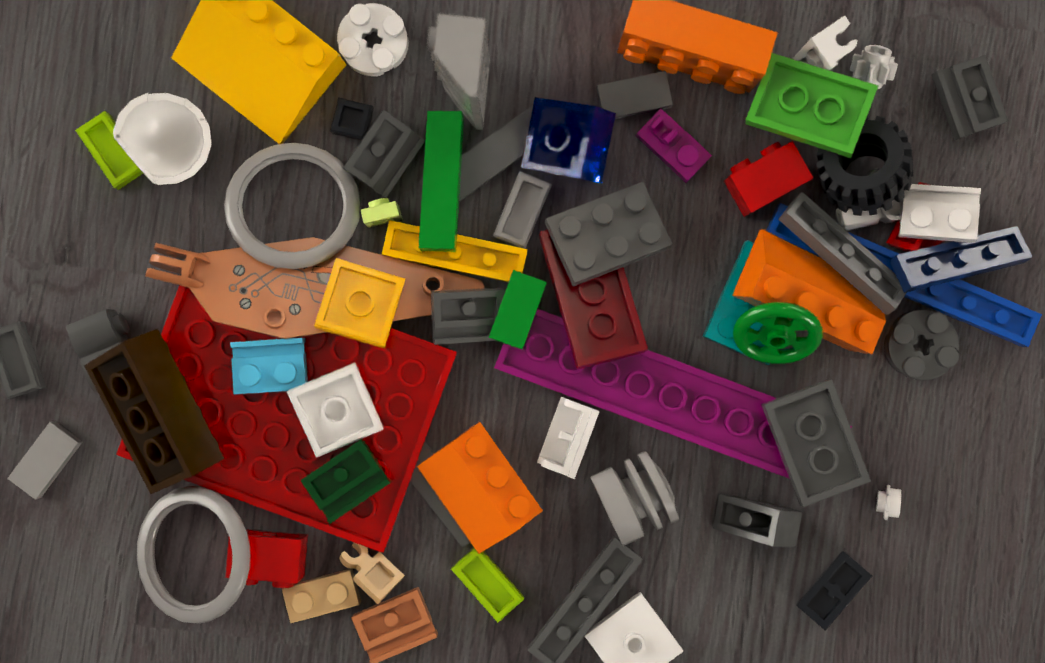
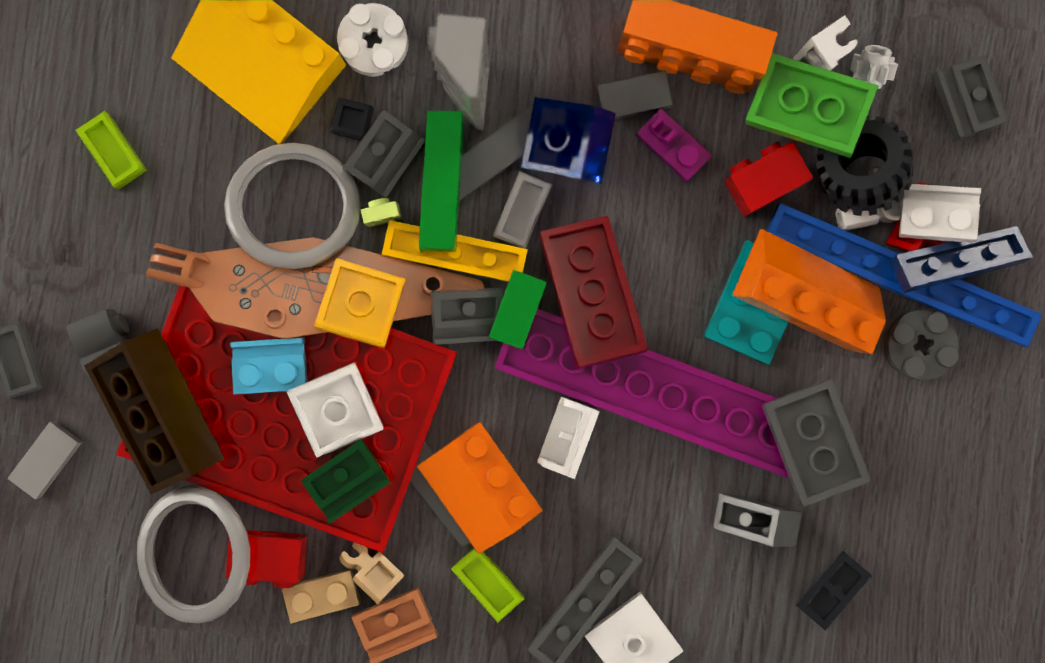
(164, 137): white cylinder -> none
(608, 233): dark grey plate -> none
(635, 497): light grey wheel -> none
(777, 333): green plate -> none
(843, 253): dark grey plate -> none
(889, 502): white plate -> none

